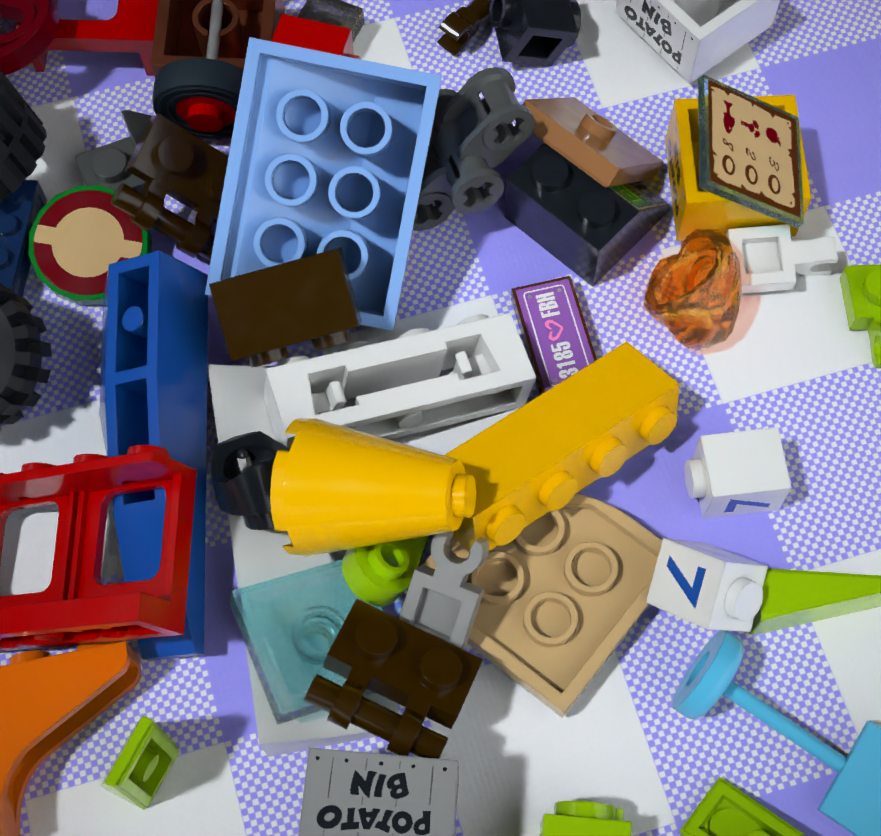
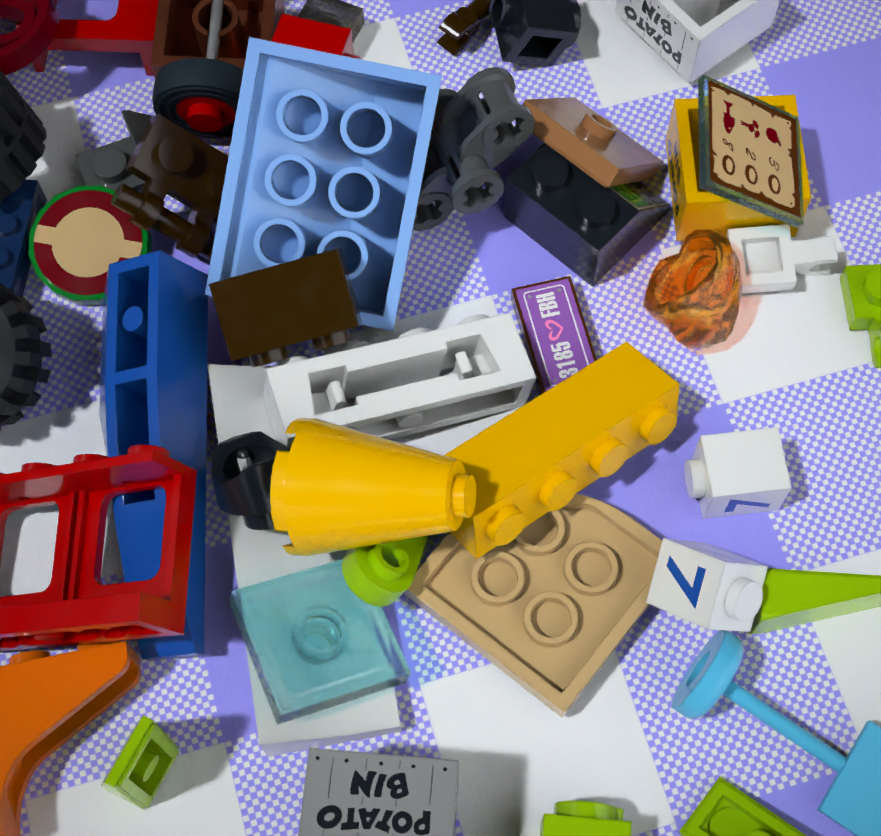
(401, 665): dark brown plate -> none
(441, 598): light grey plate -> none

